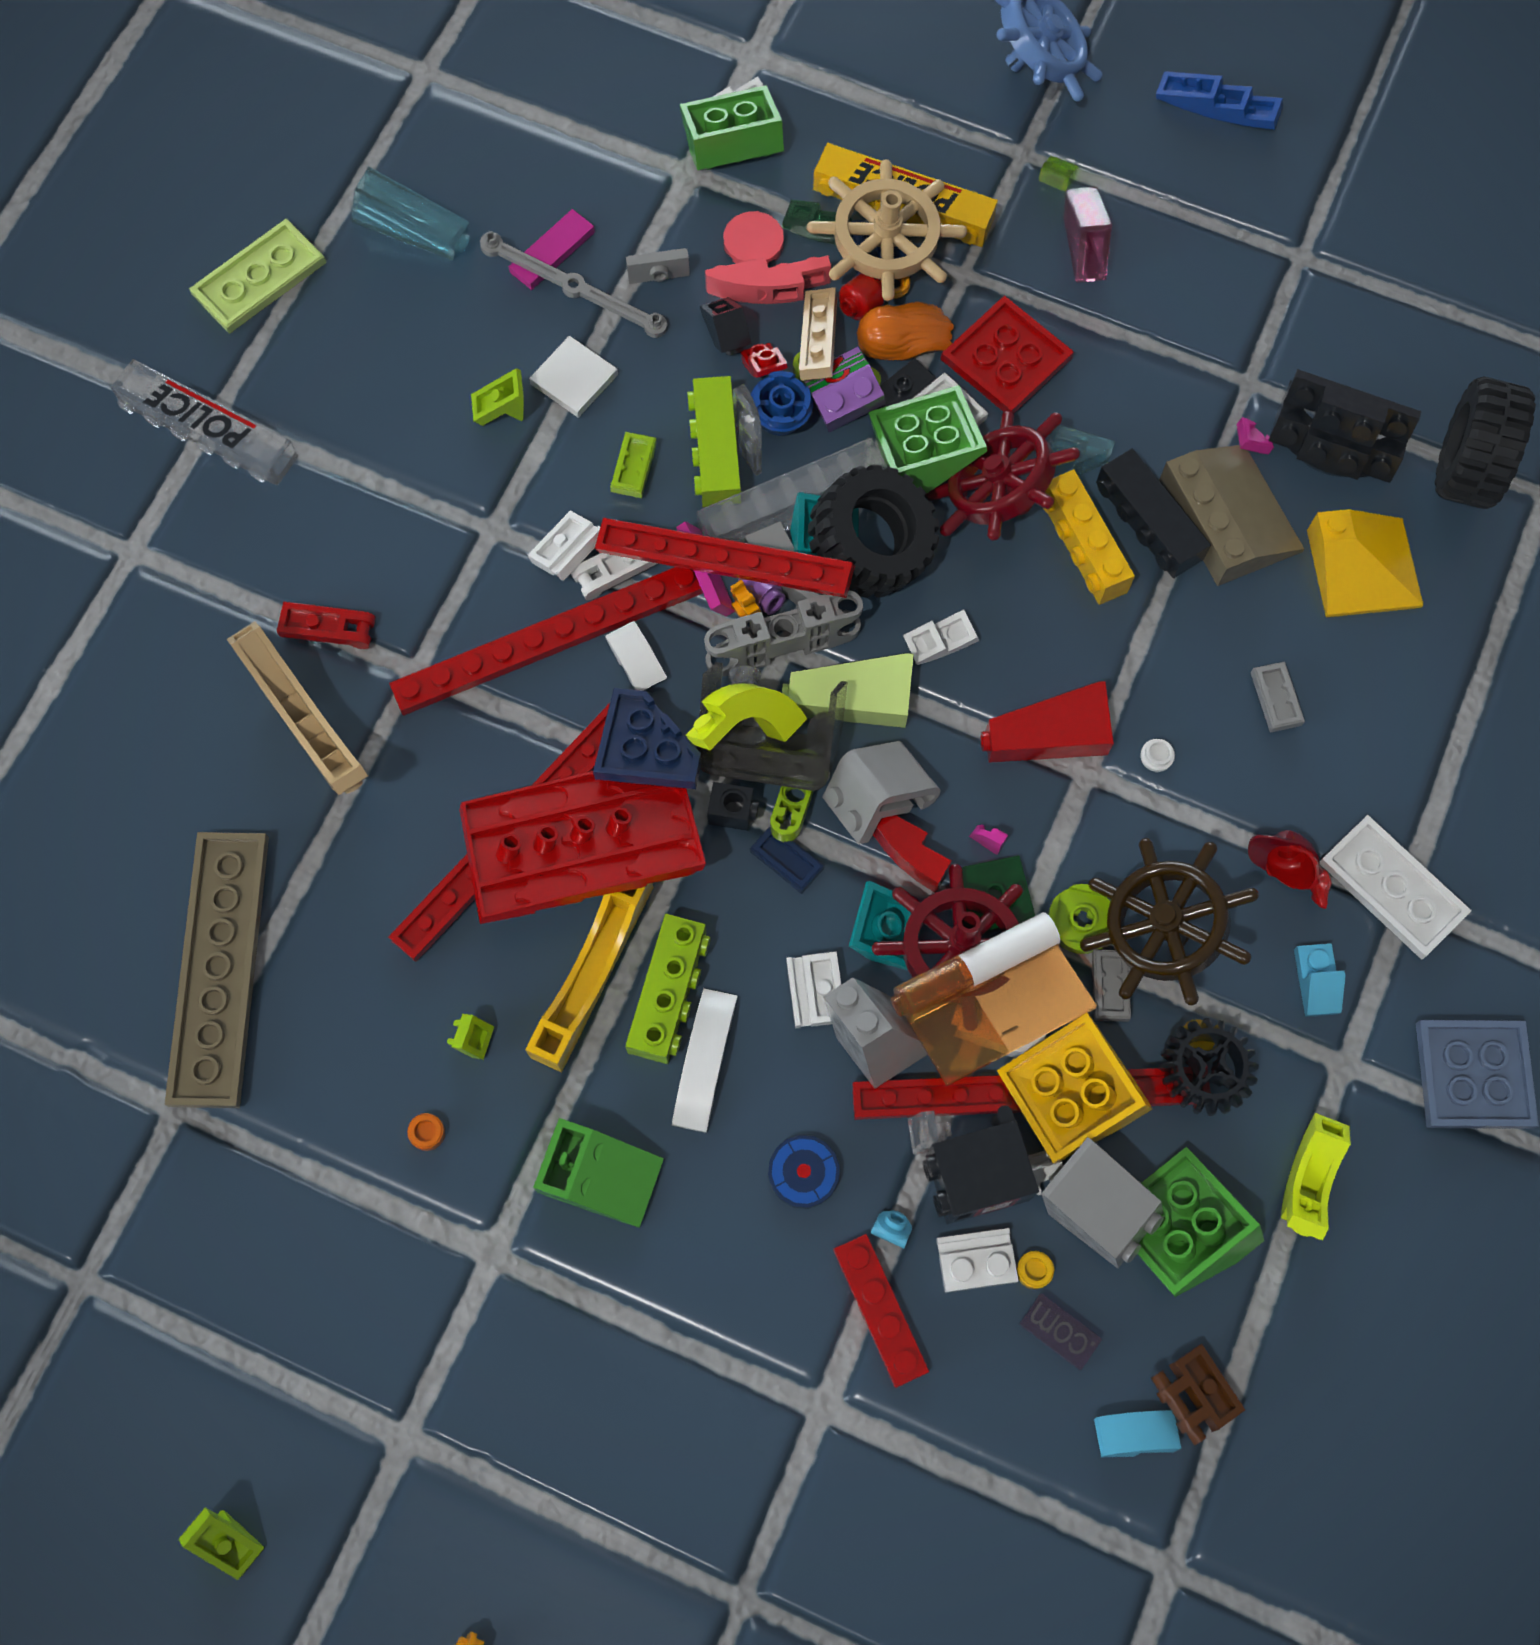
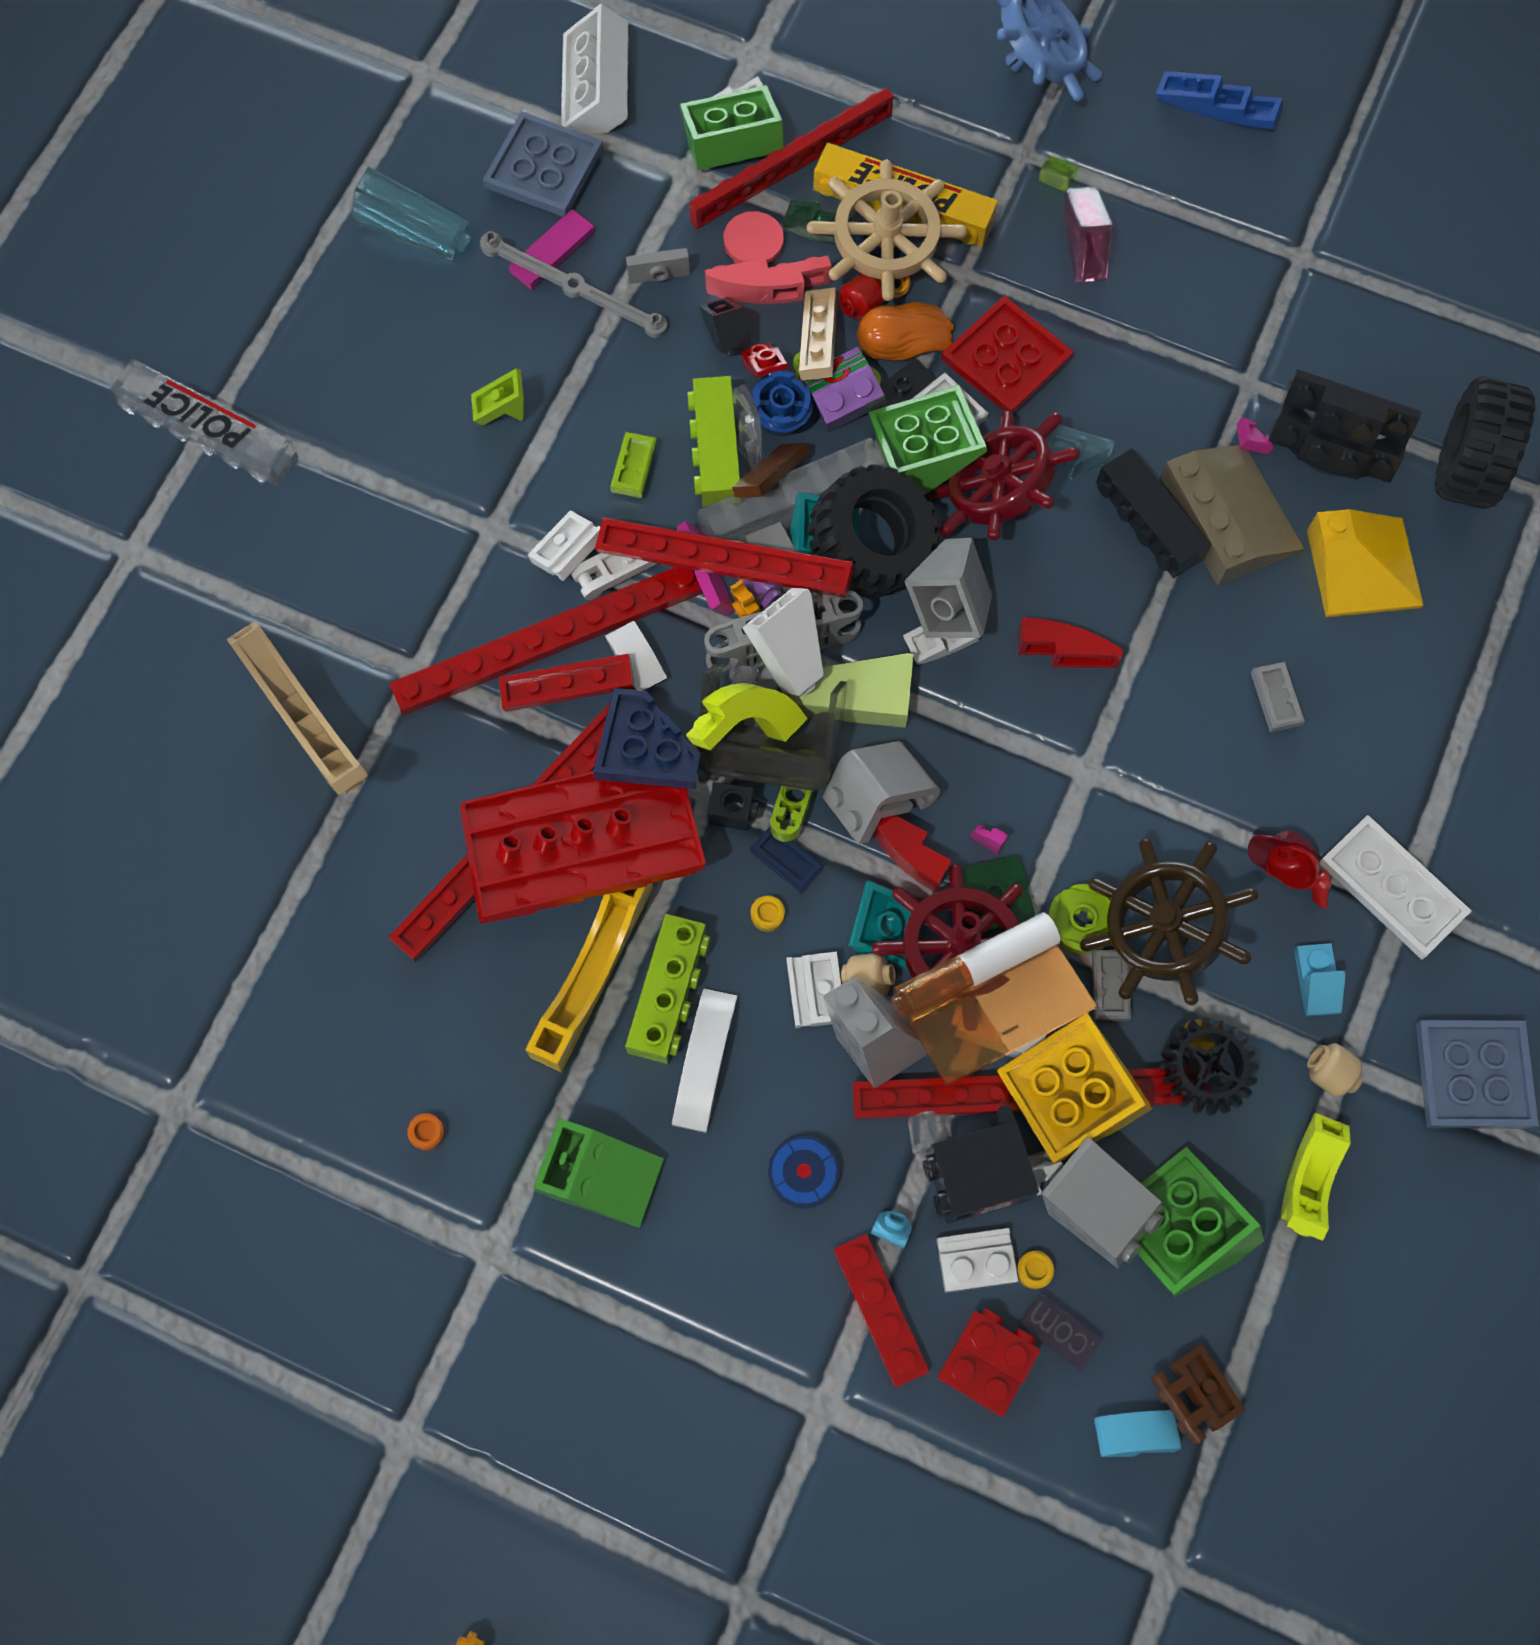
(217, 971): dark tan plate -> none
(221, 1542): lime slope -> none
(257, 275): yellowish green tile -> none
(325, 624): red plate -> none
(471, 1036): lime tile -> none
(543, 164): none -> sand blue plate
(566, 682): none -> red plate
(573, 376): white tile -> none
(595, 72): none -> white slope
(767, 913): none -> yellow tile
(771, 470): none -> reddish brown tile
(789, 641): none -> white slope
(790, 159): none -> red plate
(871, 970): none -> tan head
(951, 591): none -> light grey slope
(989, 1362): none -> red plate
(1053, 729): red slope -> none
(1066, 644): none -> red slope
(1088, 539): yellow brick -> none
(1157, 755): white plate -> none
(1335, 1070): none -> tan head

